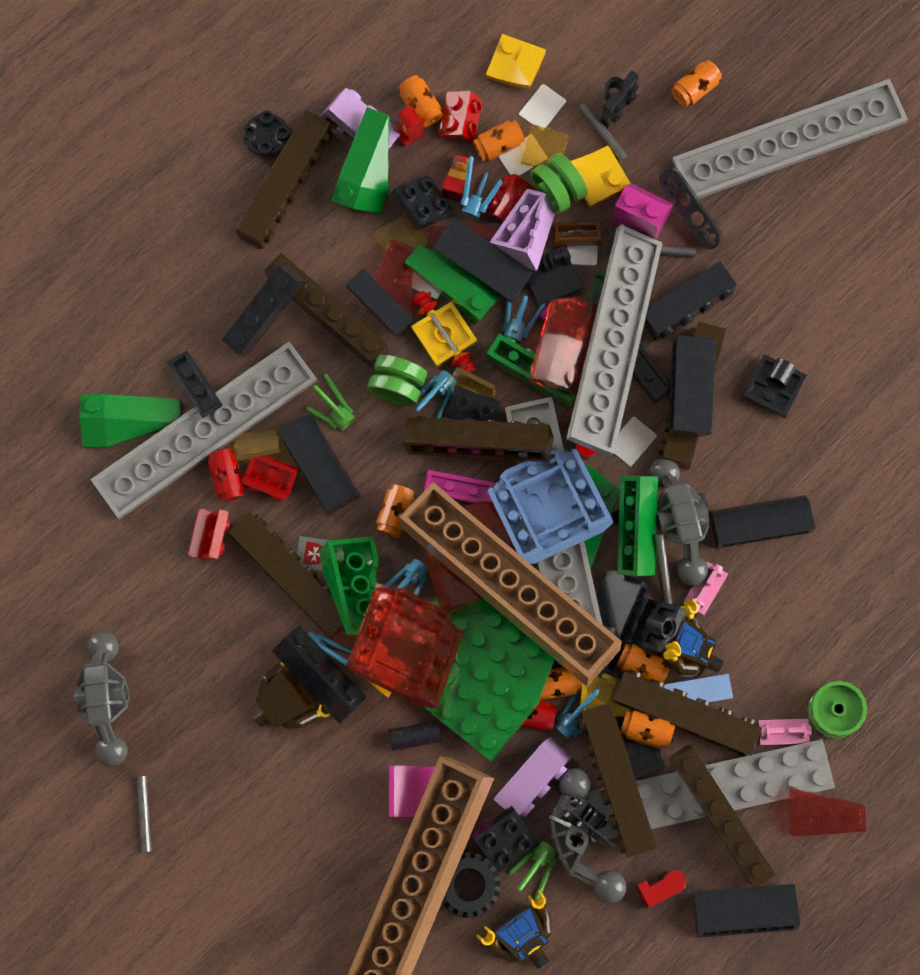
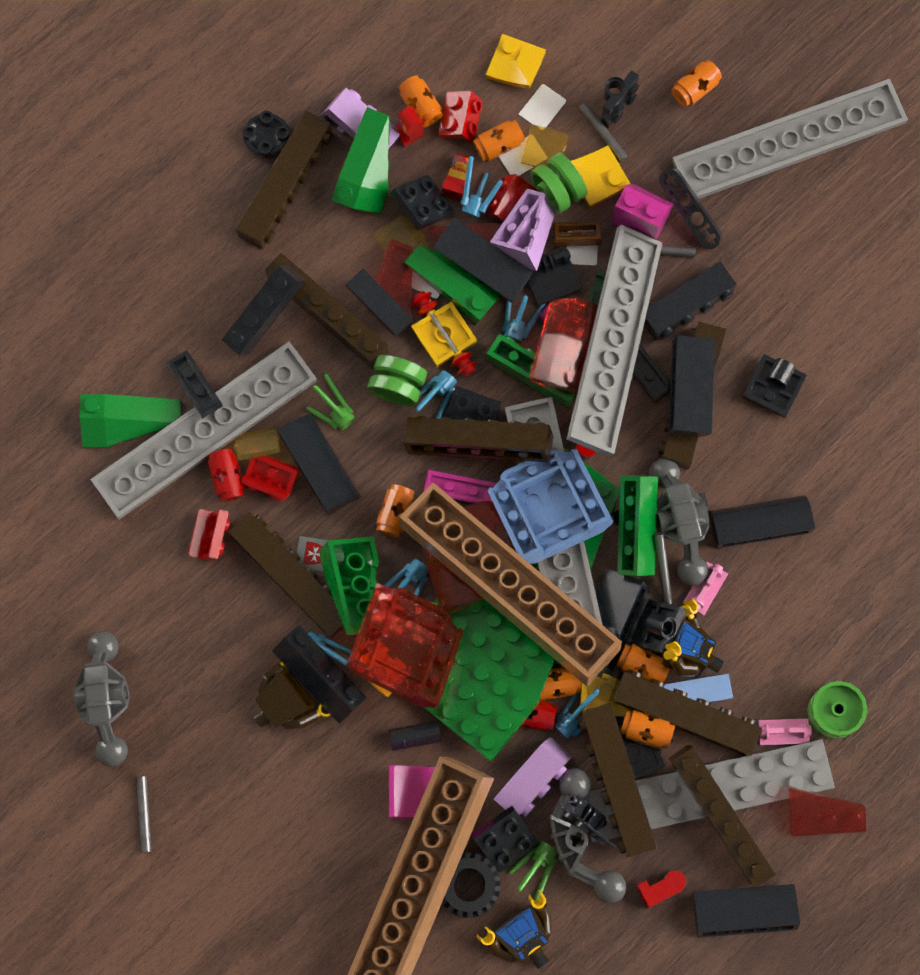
(474, 383): clear yellow piece -> none
(633, 441): white sticker -> none

